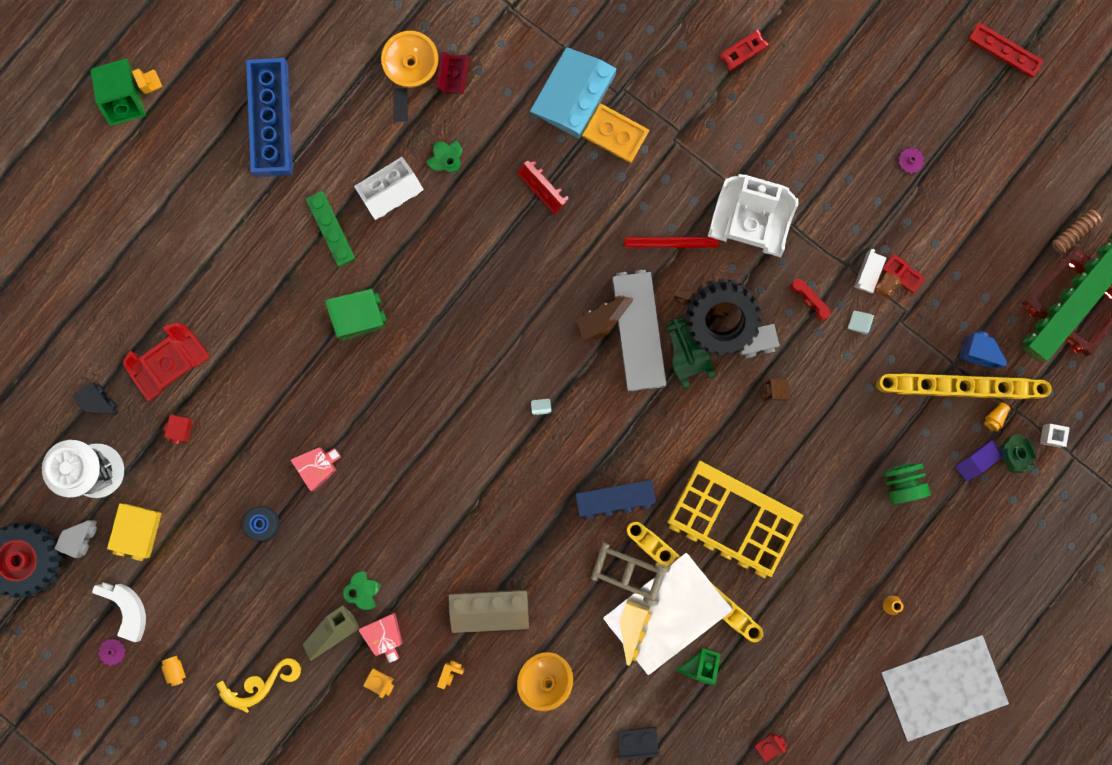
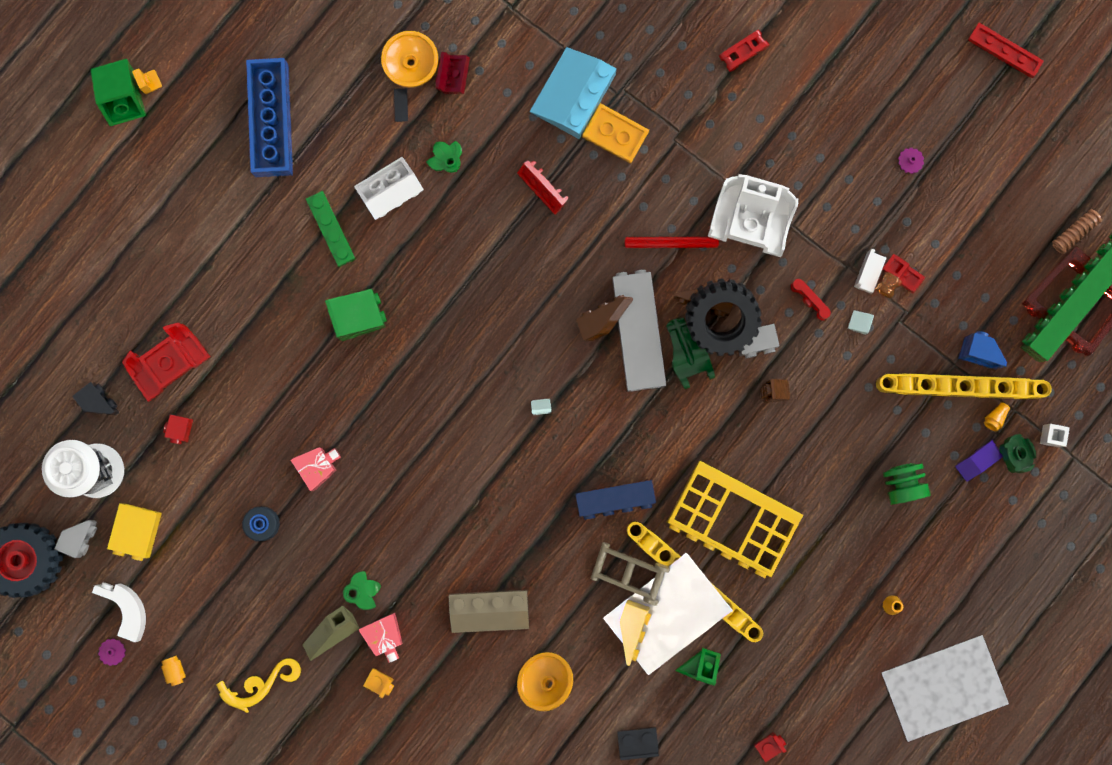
(446, 676): light orange bracket -> none

